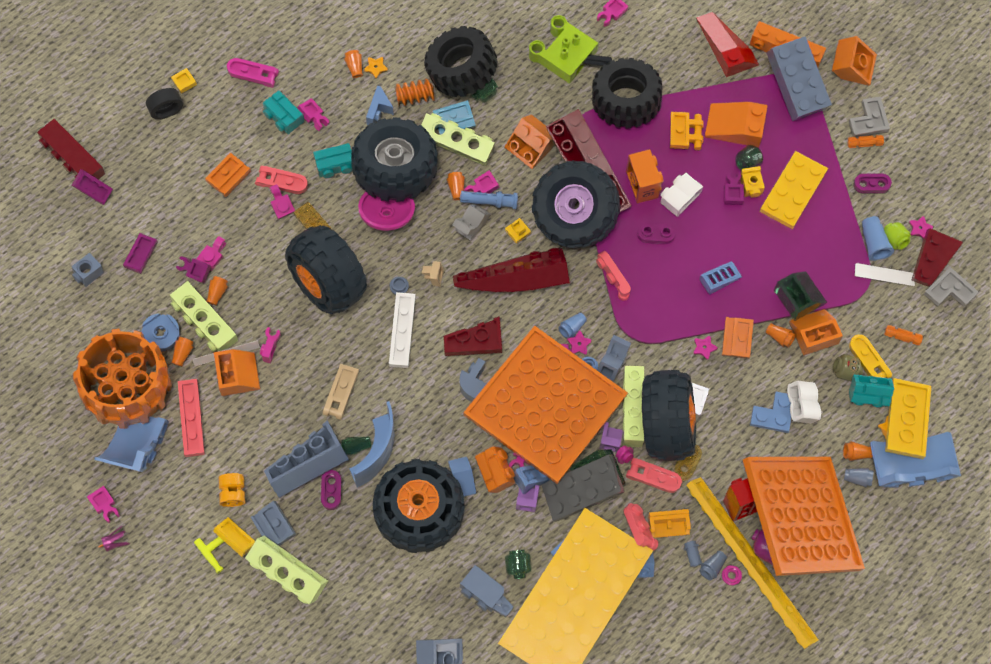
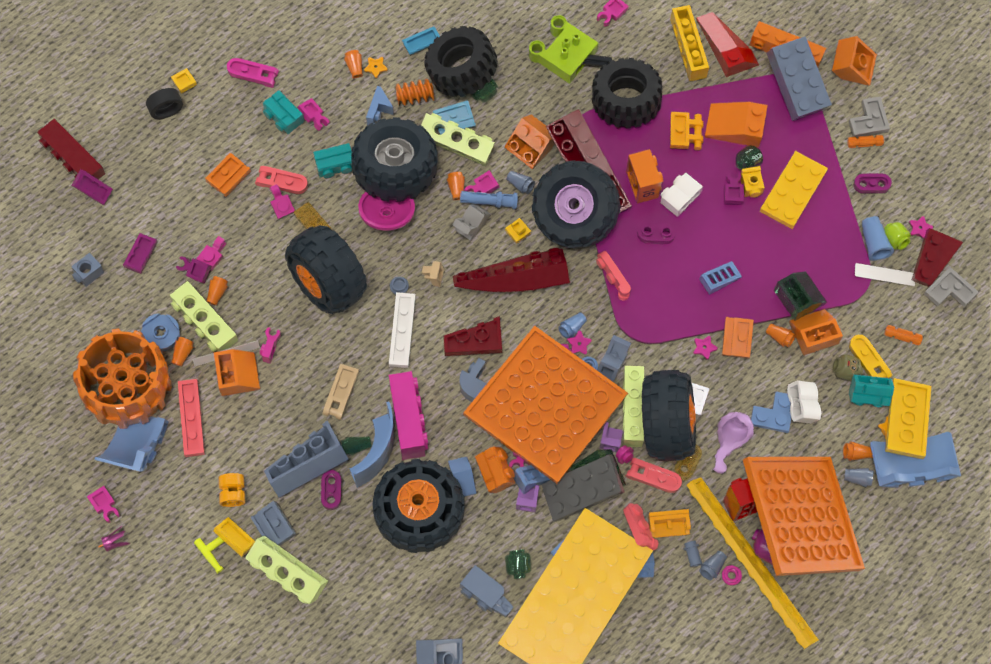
(407, 415): none -> dark pink brick
(420, 40): none -> dark azure tile
(521, 182): none -> sand blue cone
(689, 43): none -> yellow brick
(732, 433): none -> lavender hair

